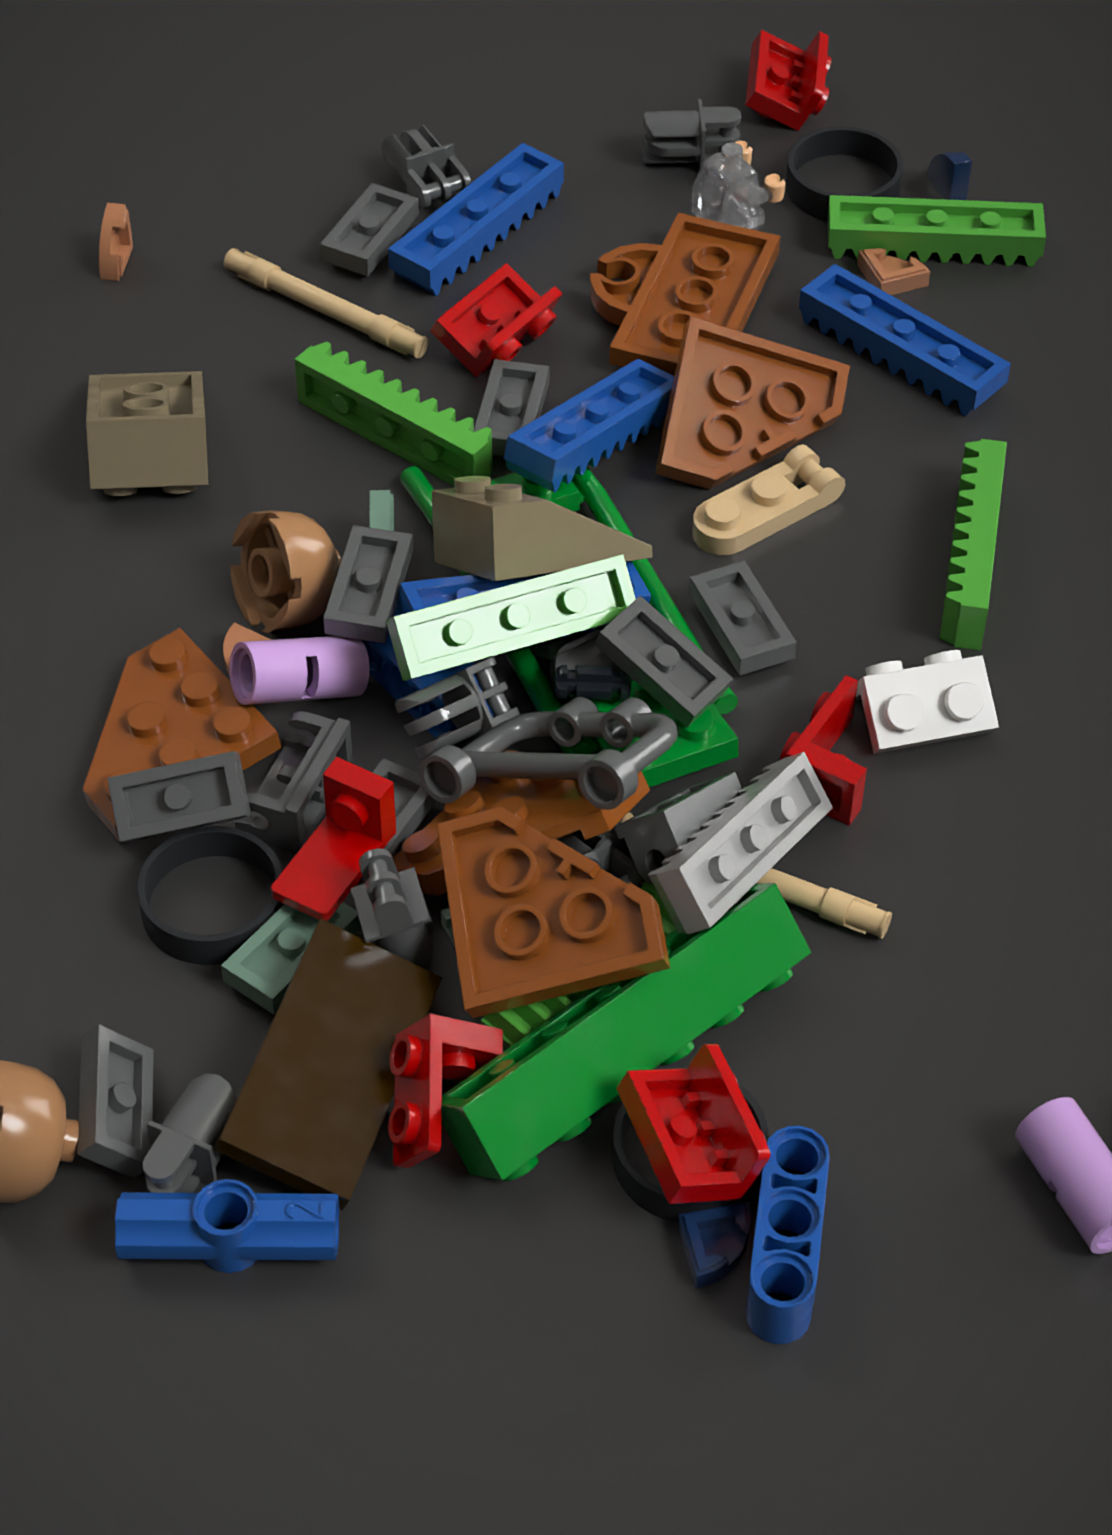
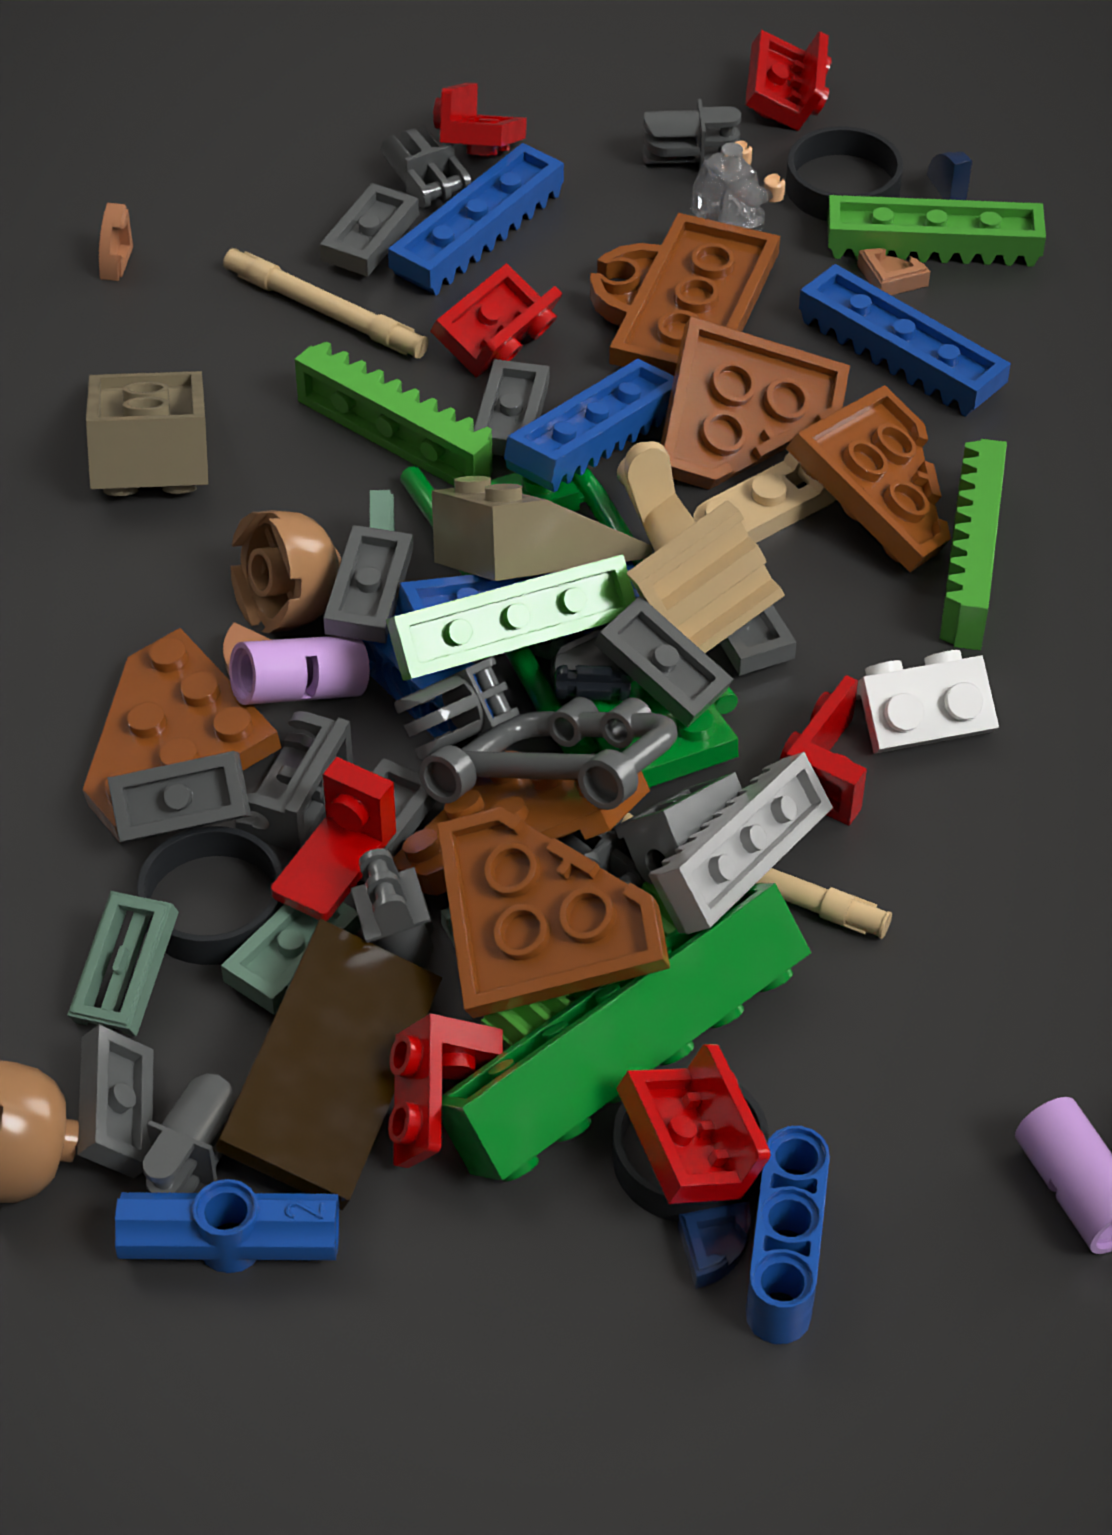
(145, 973): none -> sand green tile
(460, 124): none -> red bracket
(703, 572): none -> tan piece
(878, 472): none -> dark orange plate

